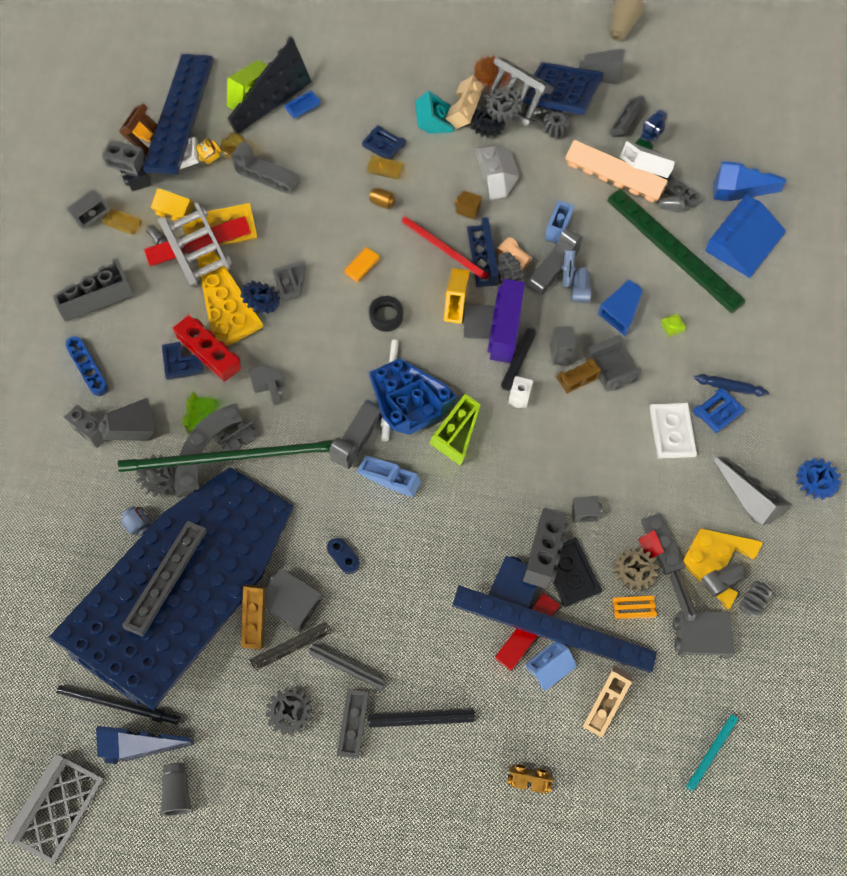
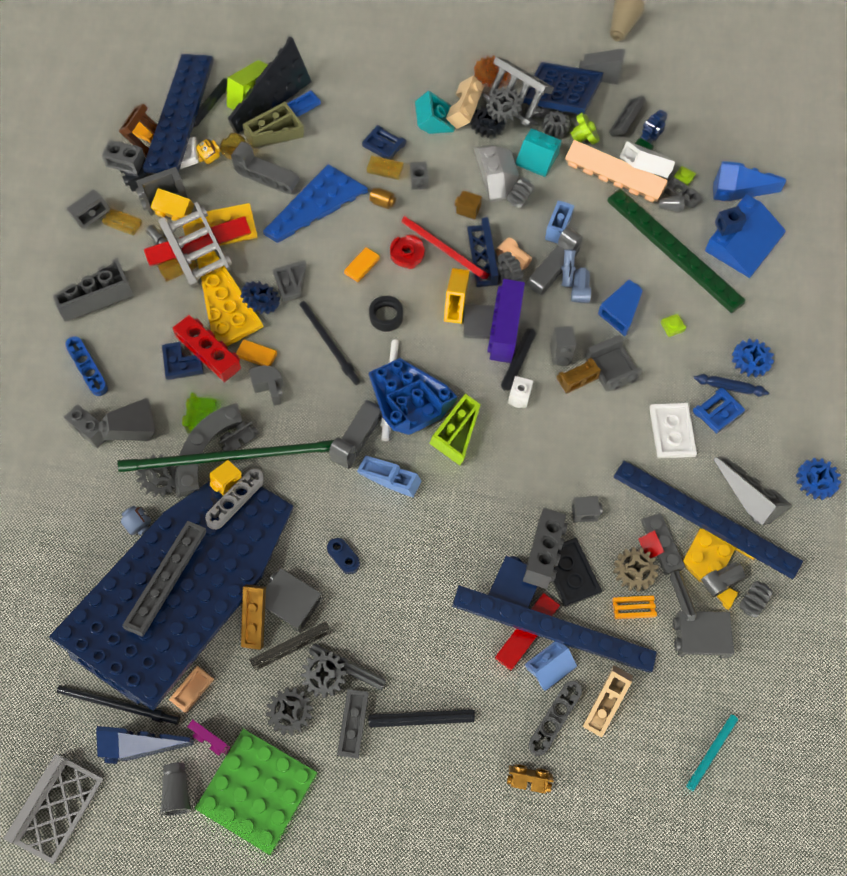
(166, 180): none -> dark grey panel
(172, 269): none -> clear yellow tile
(191, 689): none -> light nougat tile
(203, 734): none -> magenta plate
(211, 101): none -> black axle
(224, 477): none -> yellow brick
(237, 500): none -> light grey beam
(256, 353): none -> light orange tile
(256, 791): none -> bright green plate
(273, 127): none -> olive wedge
(315, 201): none -> blue wing
(324, 665): none -> dark grey gear
(347, 367): none -> black bar
(407, 260): none -> red plate
(419, 175): none -> dark grey brick
(520, 192): none -> dark grey gear
(538, 152): none -> teal slope
(553, 717): none -> dark grey beam
(585, 130): none -> lime plant
(685, 175): none -> lime plate
(709, 520): none -> dark blue plate
(730, 221): none -> dark blue brick
(752, 357): none -> blue gear

